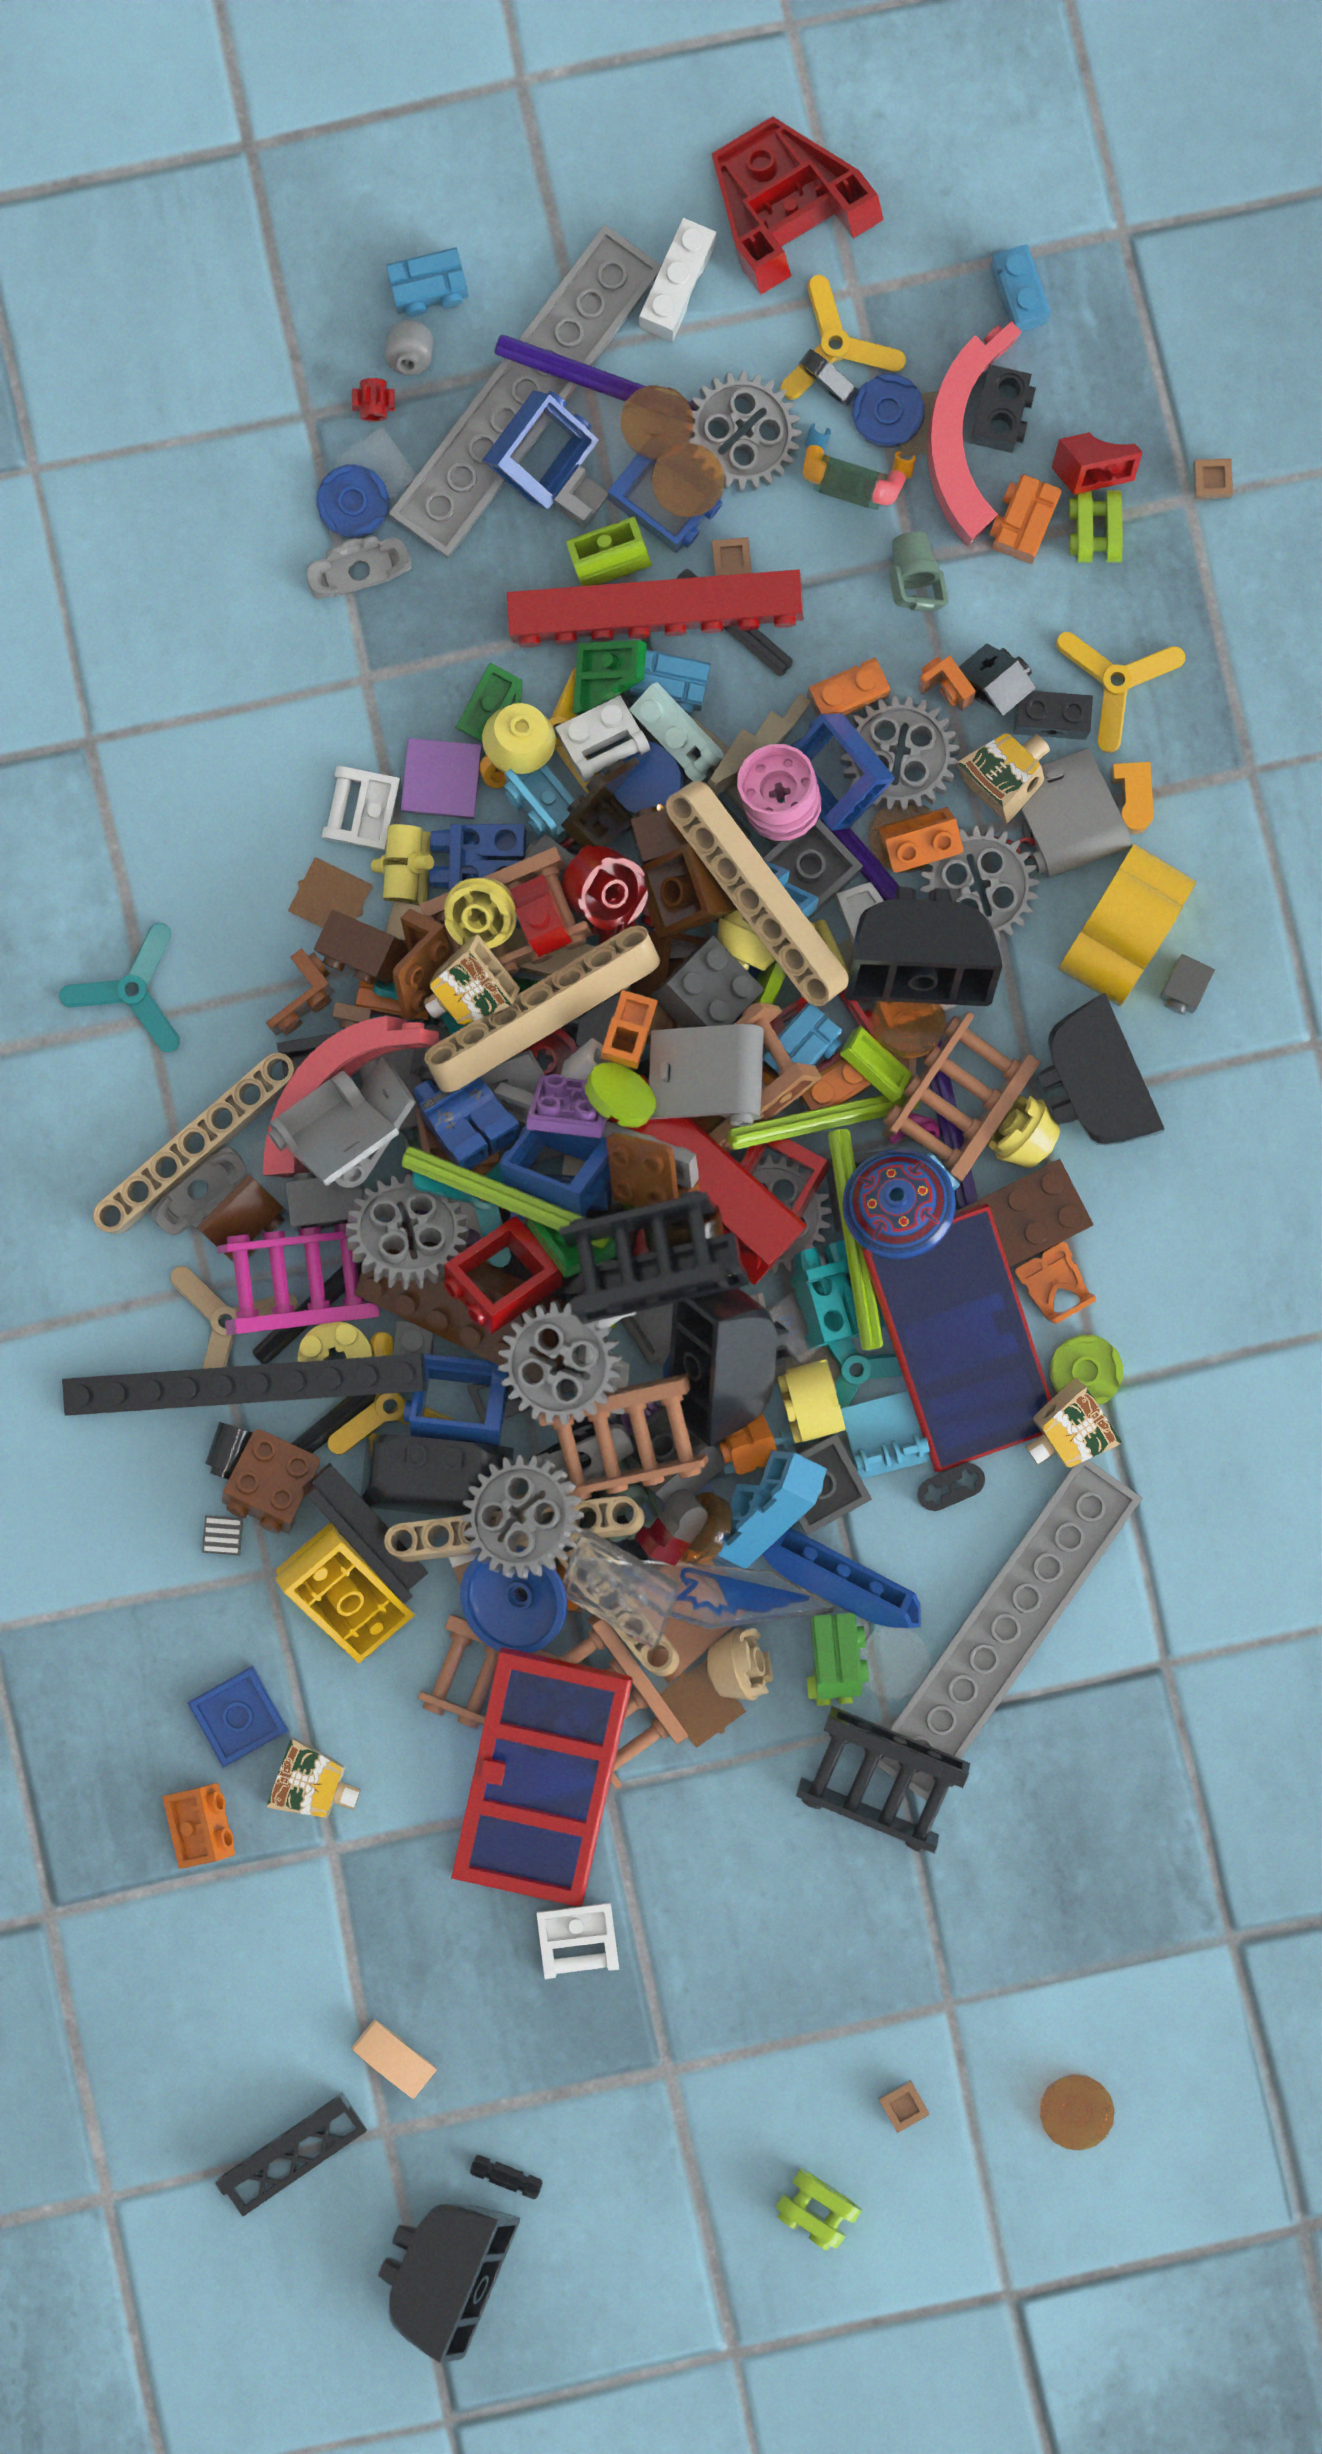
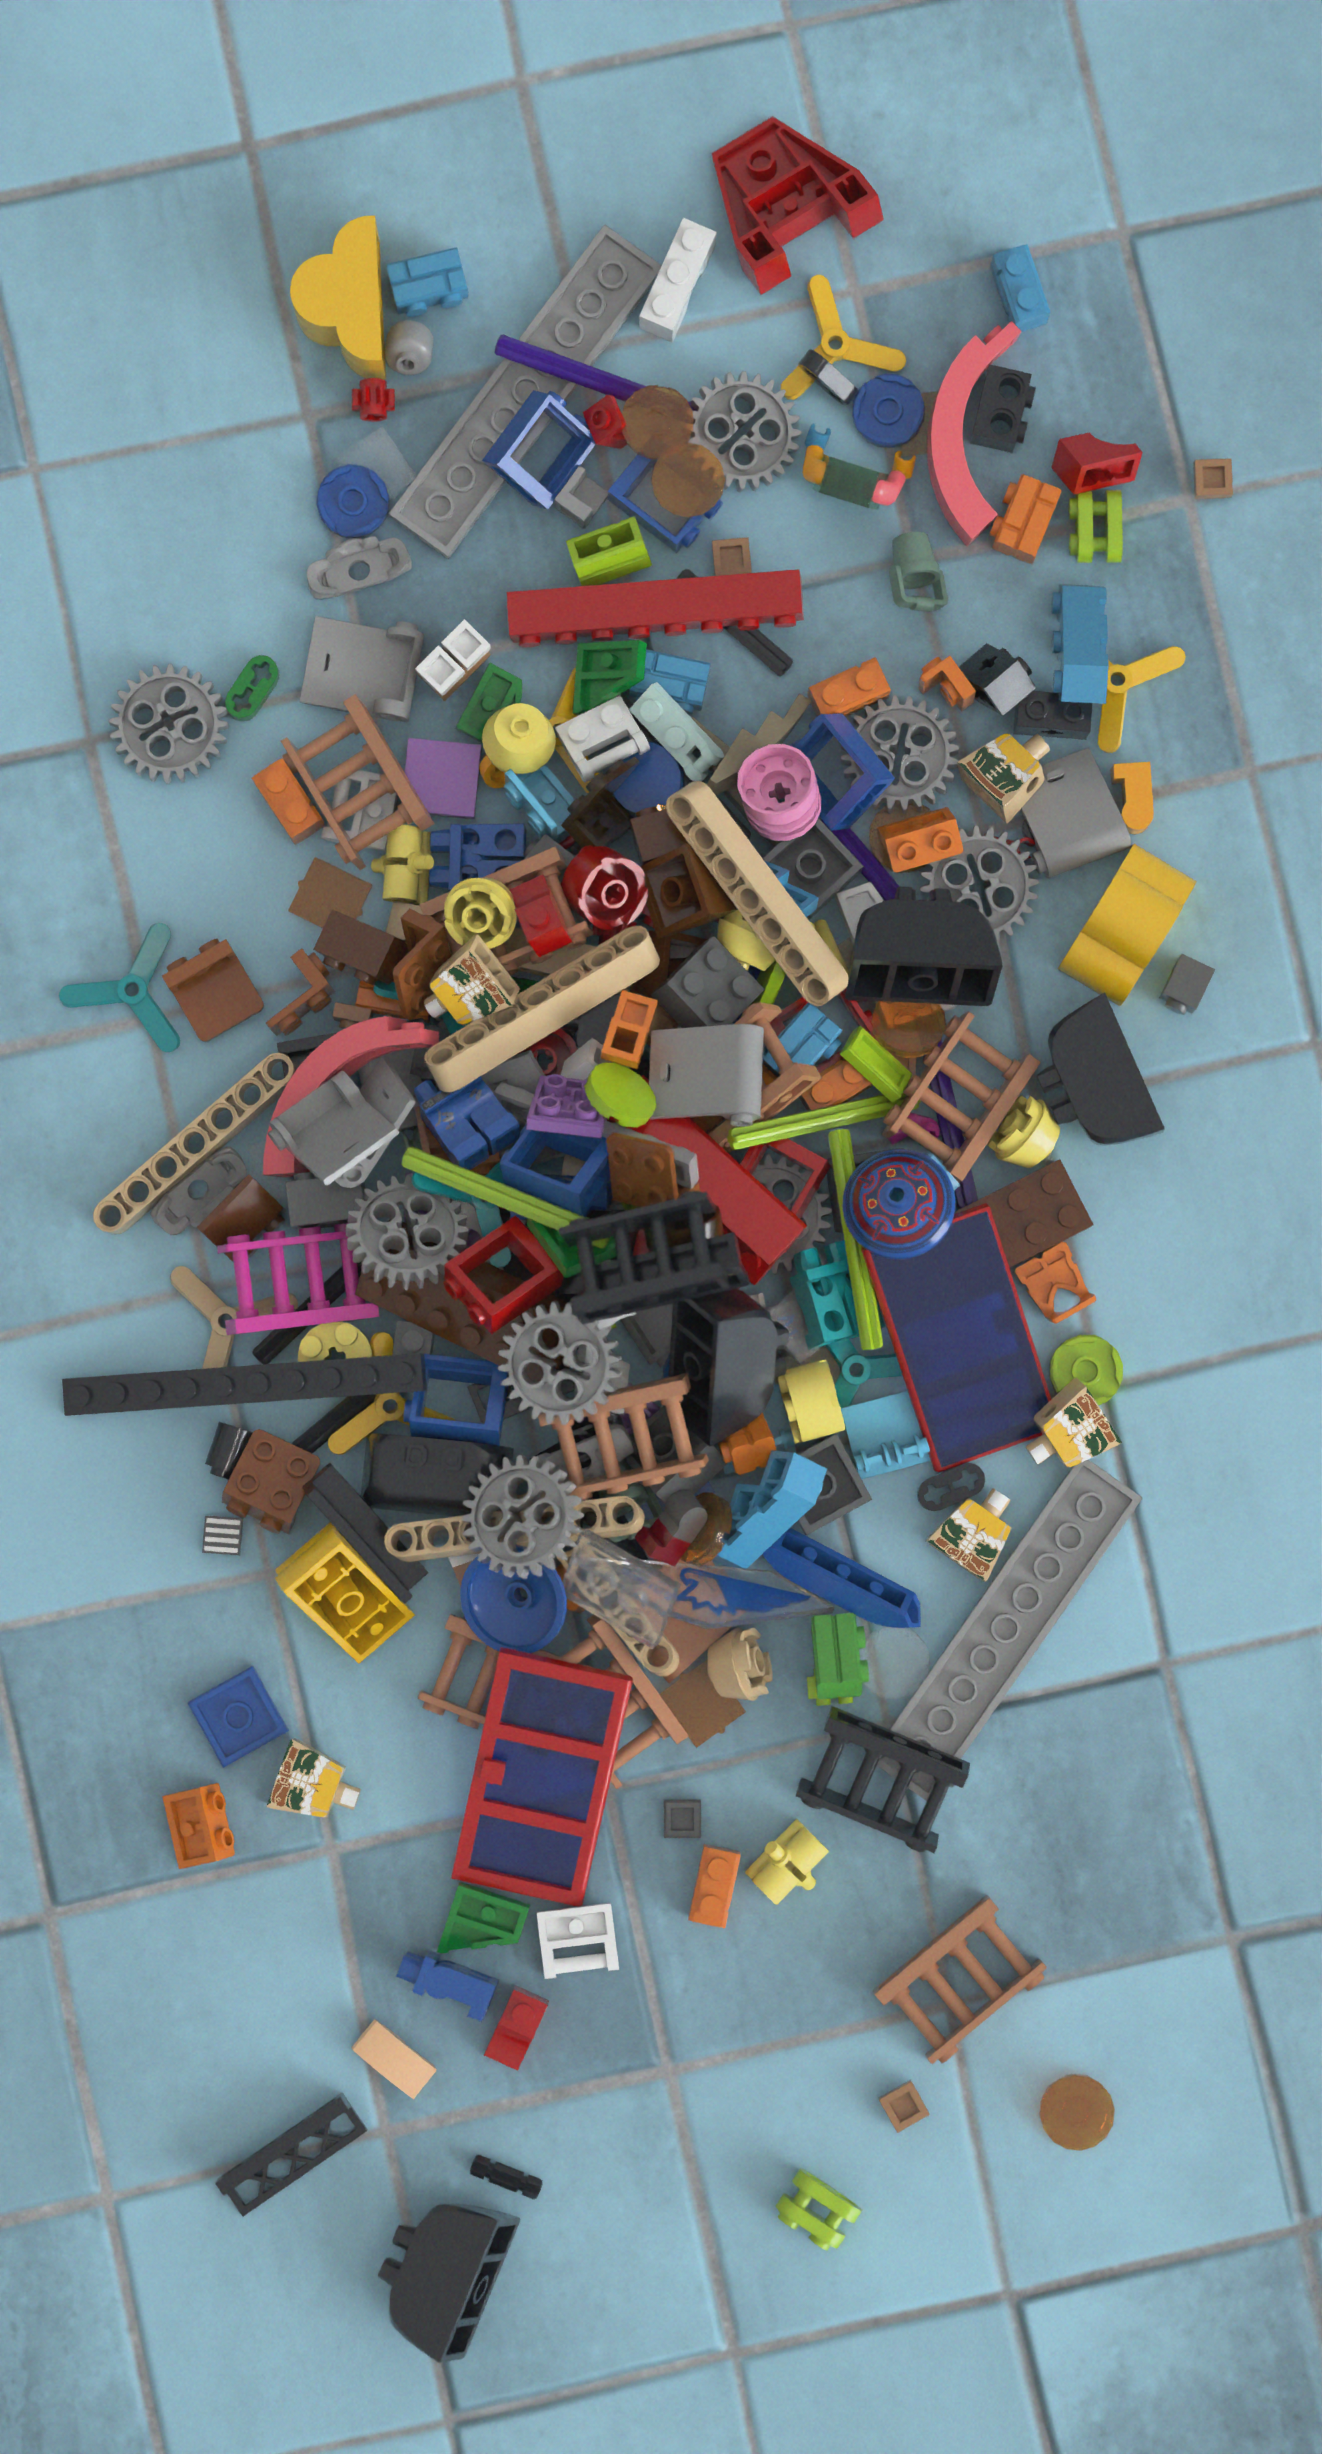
(153, 695): none -> light grey gear
(213, 989): none -> dark orange bracket
(245, 683): none -> green beam
(288, 801): none -> orange brick
(341, 298): none -> yellow brick
(363, 662): none -> light grey door
(391, 781): none -> nougat fence
(449, 1980): none -> blue hips
(455, 662): none -> white hips
(482, 1919): none -> green wing
(516, 2027): none -> red arch
(606, 422): none -> red bracket
(682, 1818): none -> dark grey tile
(714, 1886): none -> orange brick
(787, 1862): none -> light yellow pin
(924, 1966): none -> nougat fence
(974, 1534): none -> torso
(1080, 643): none -> dark azure brick

